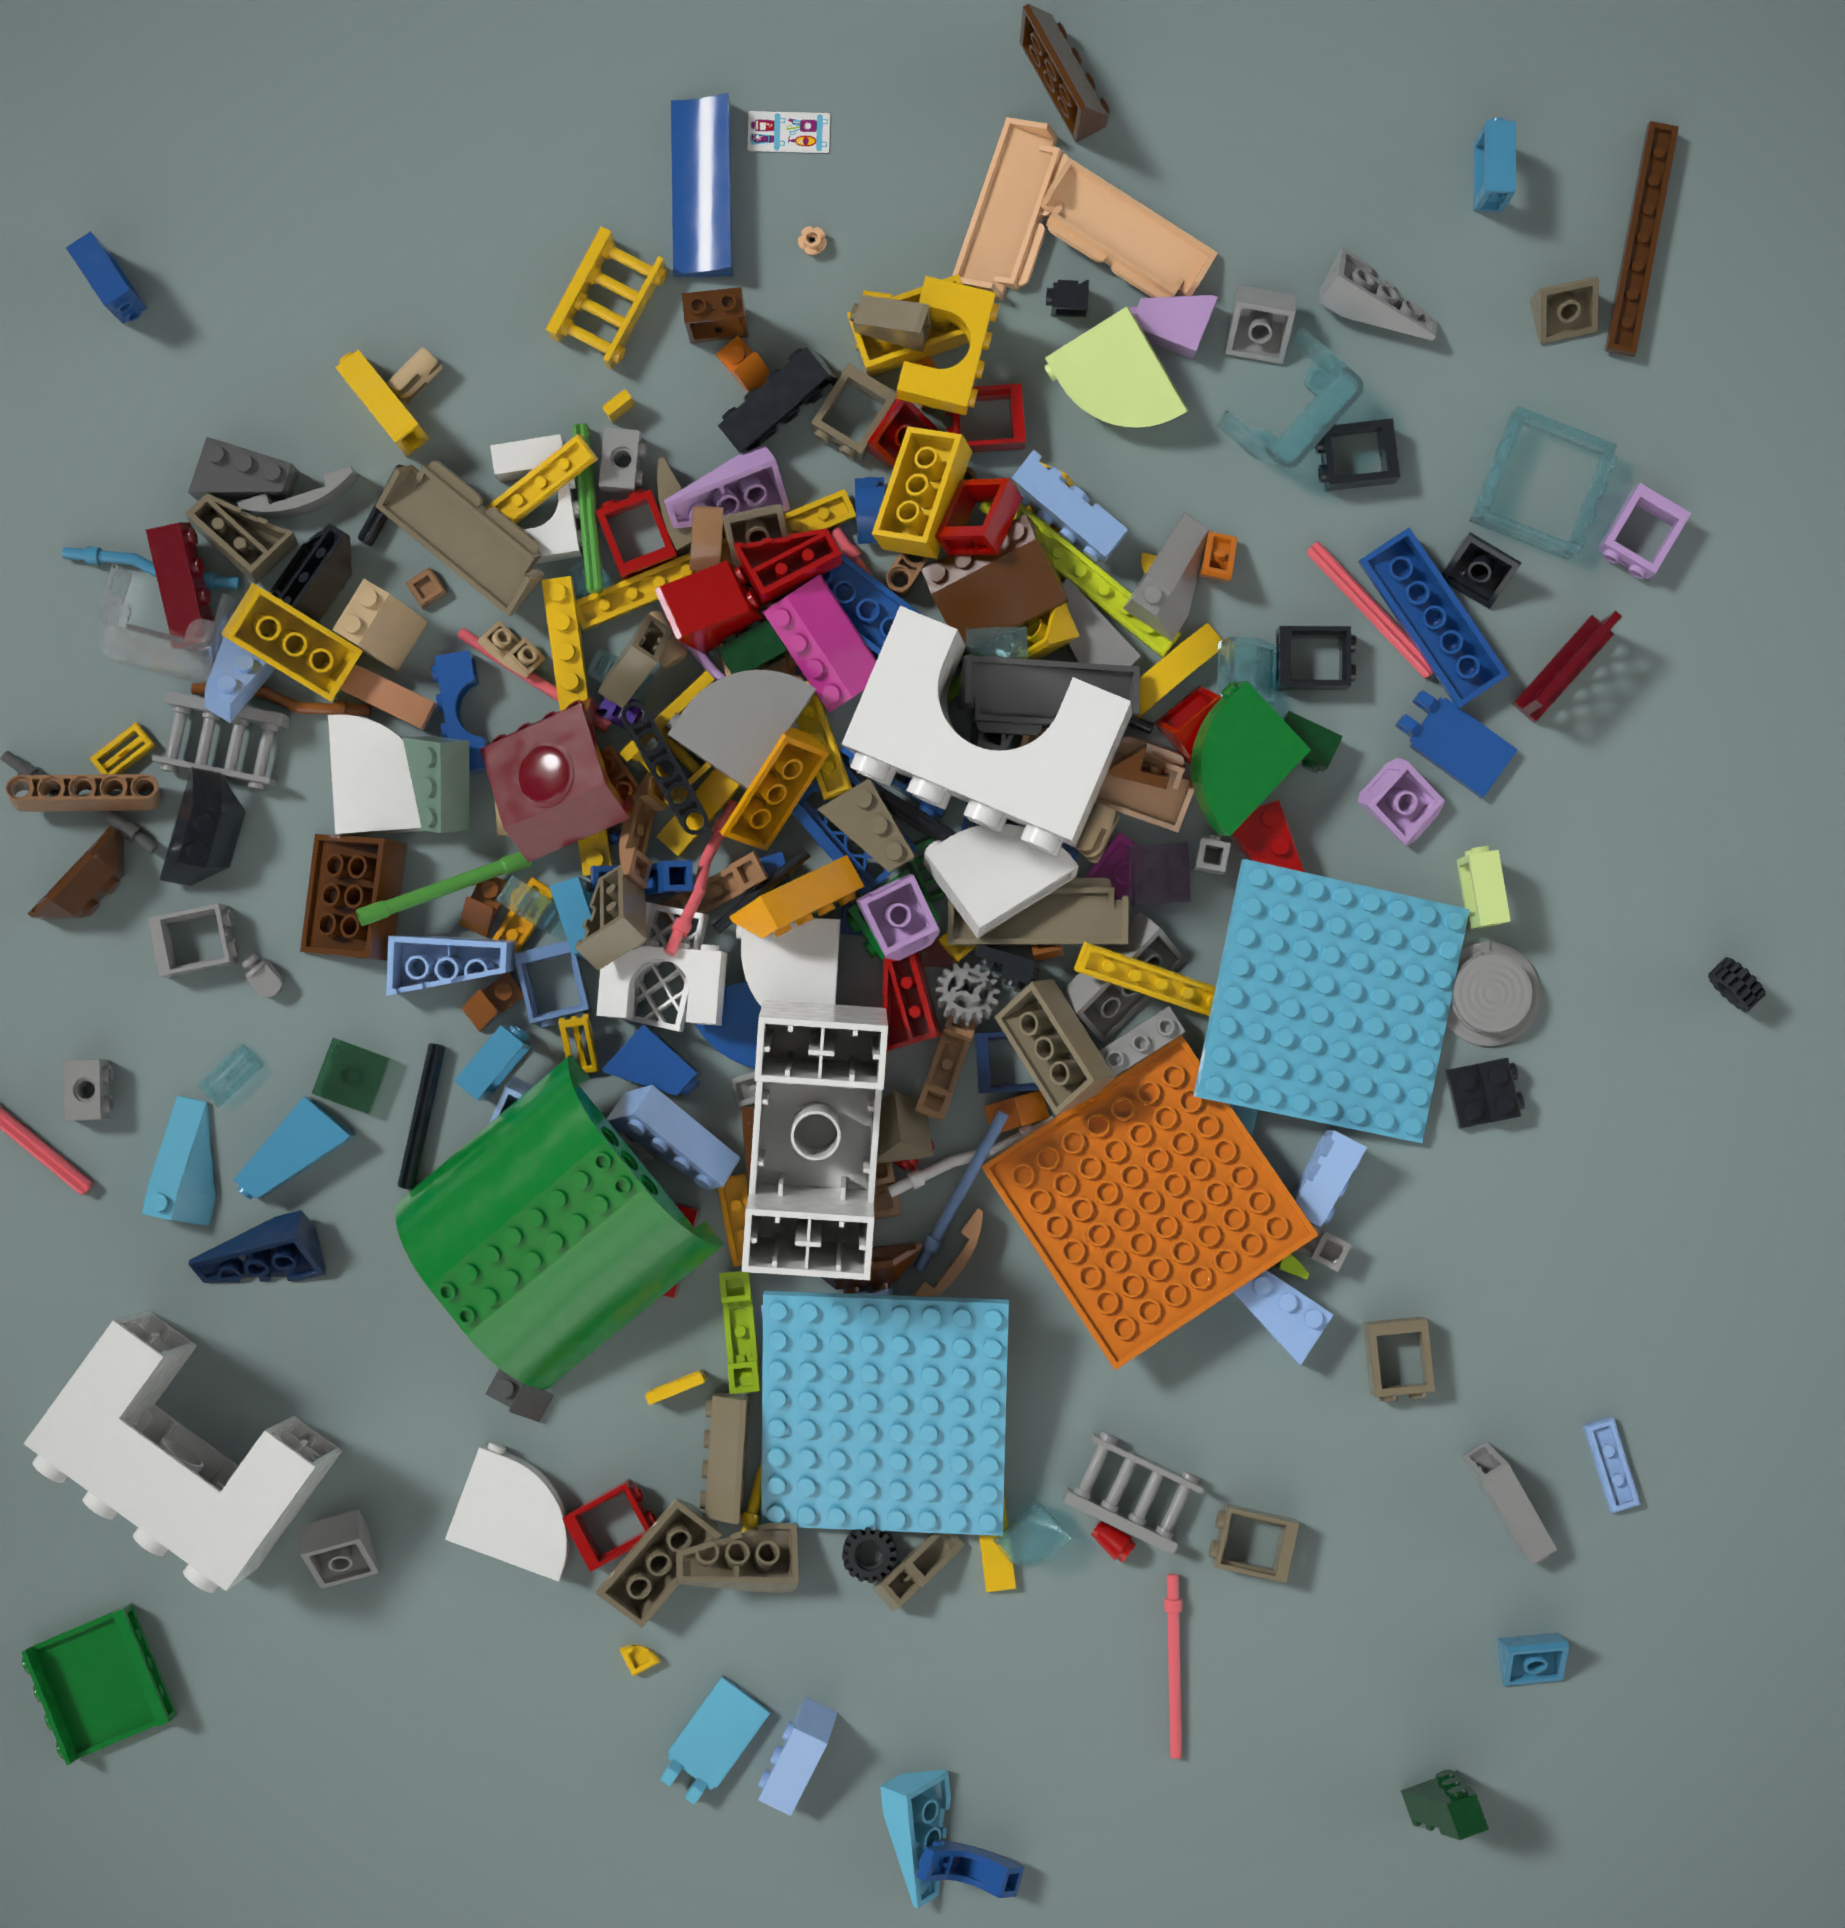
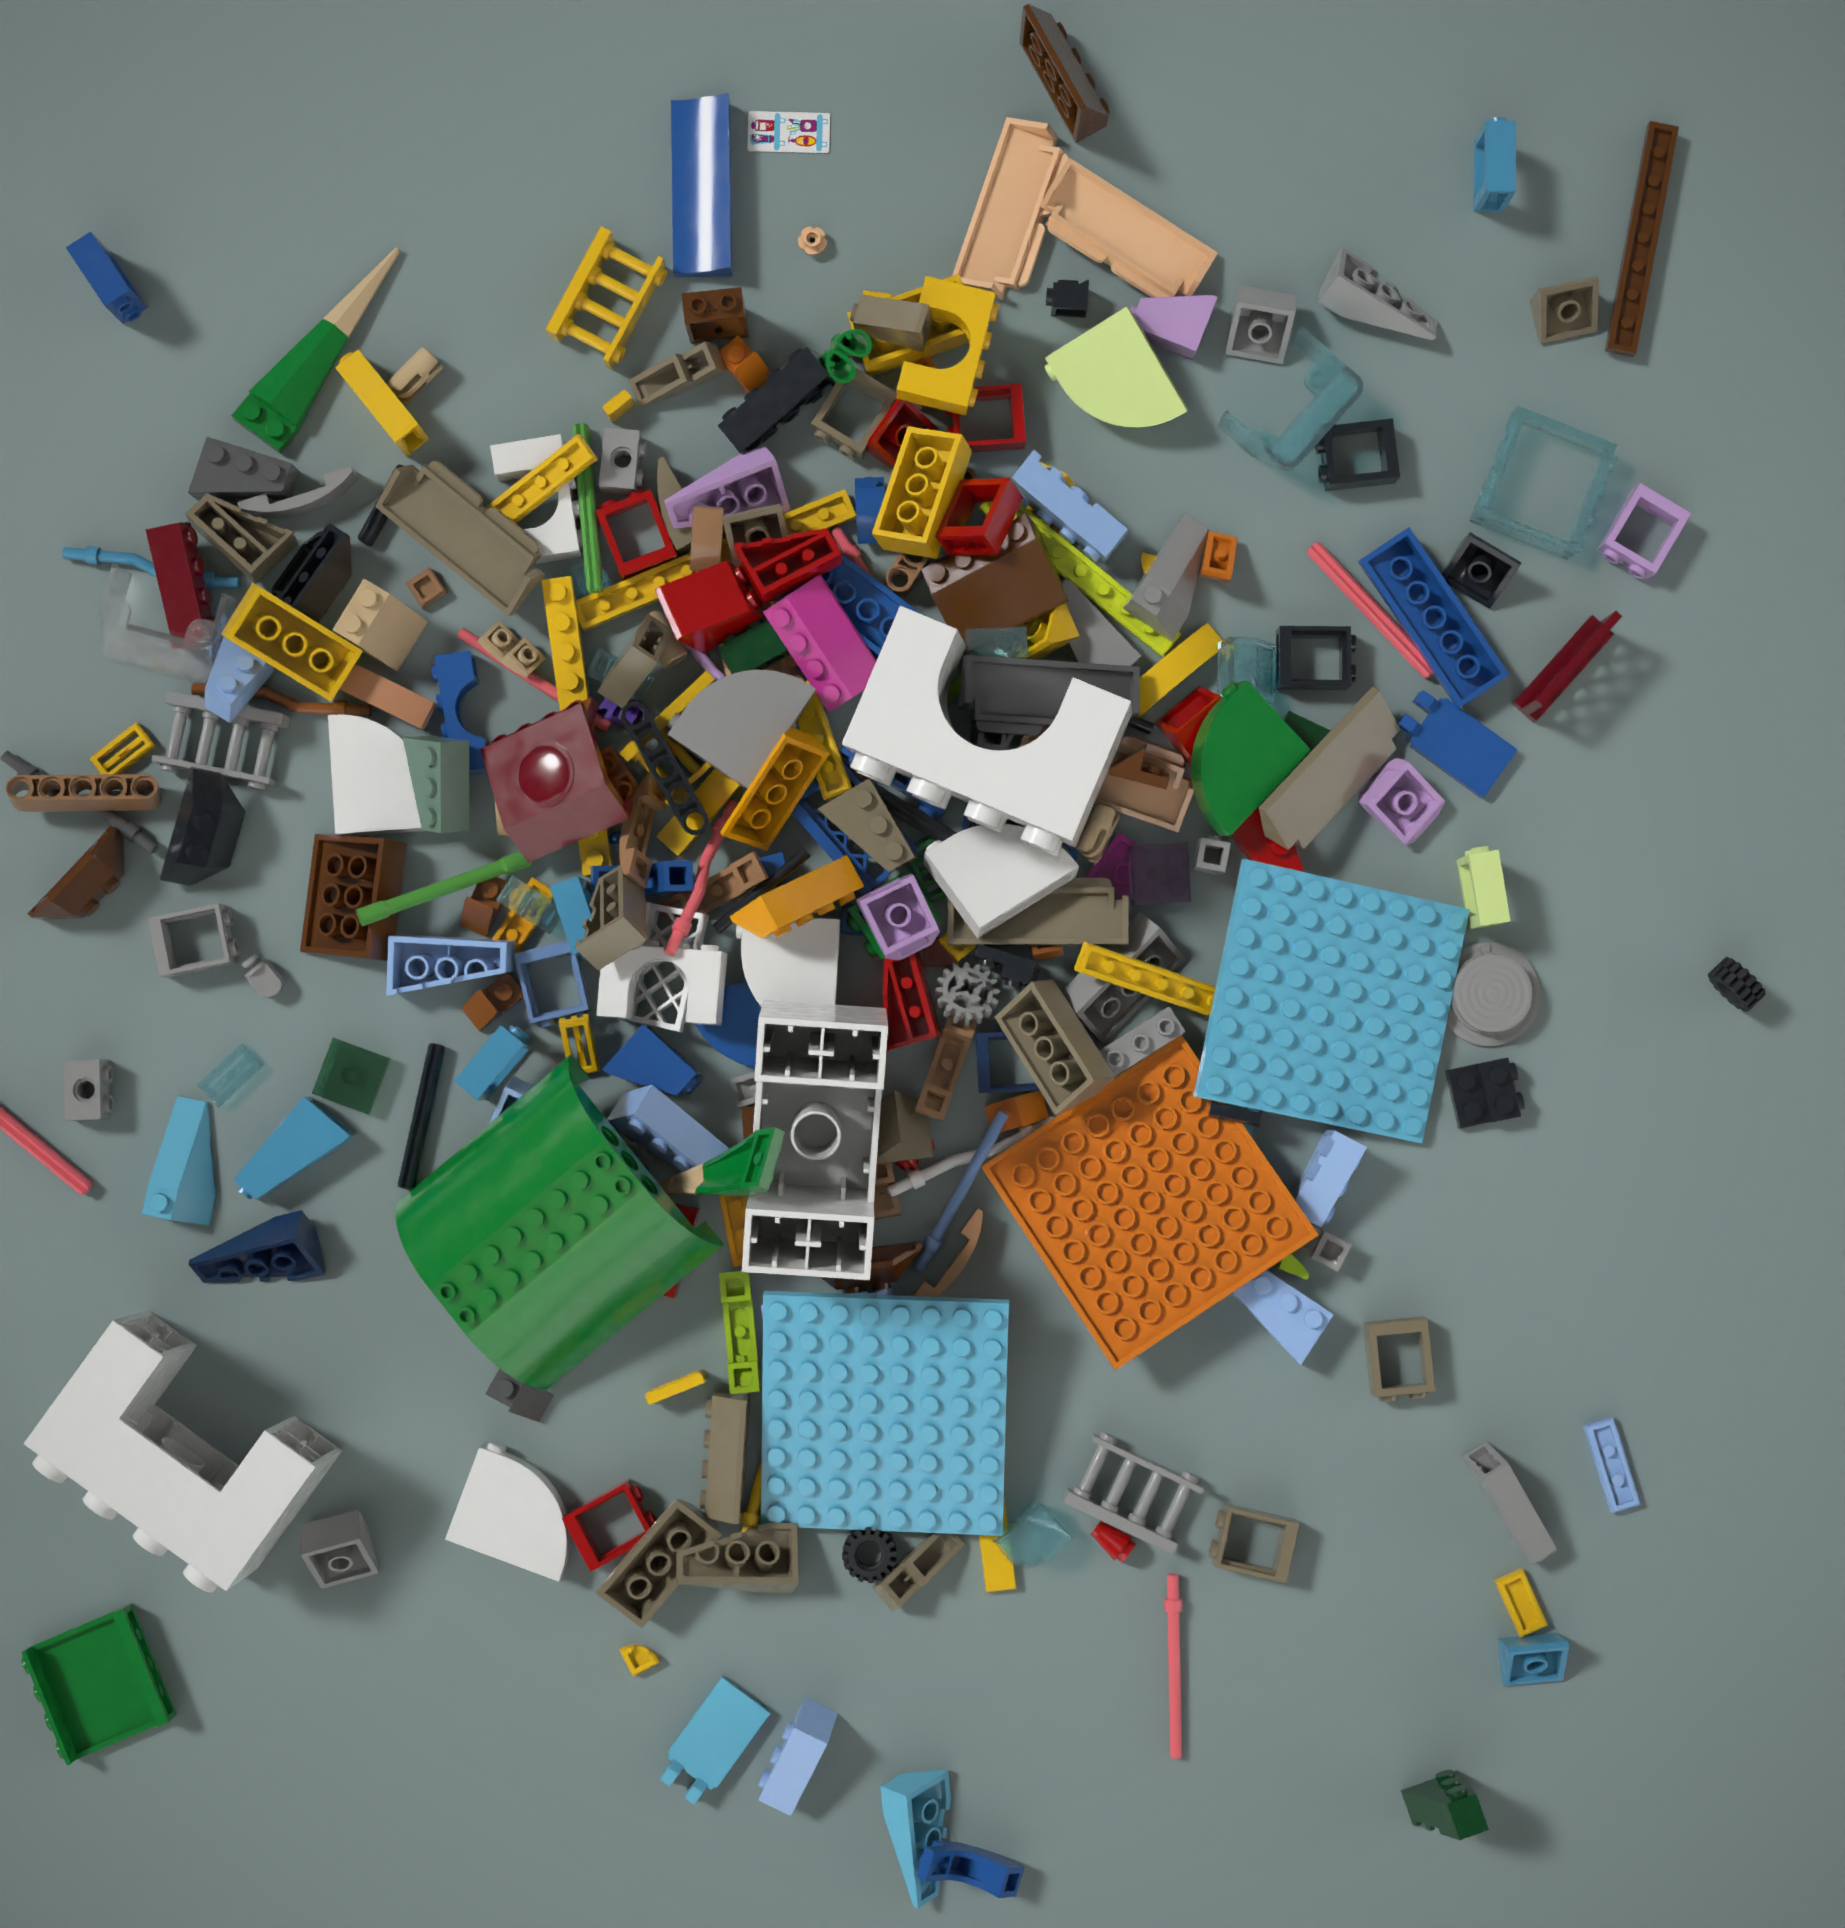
(287, 392): none -> green plate
(677, 374): none -> dark tan slope
(736, 1172): none -> green plate
(844, 345): none -> green piece
(1235, 1114): none -> black piece
(1331, 773): none -> dark tan slope
(1520, 1602): none -> yellow tile

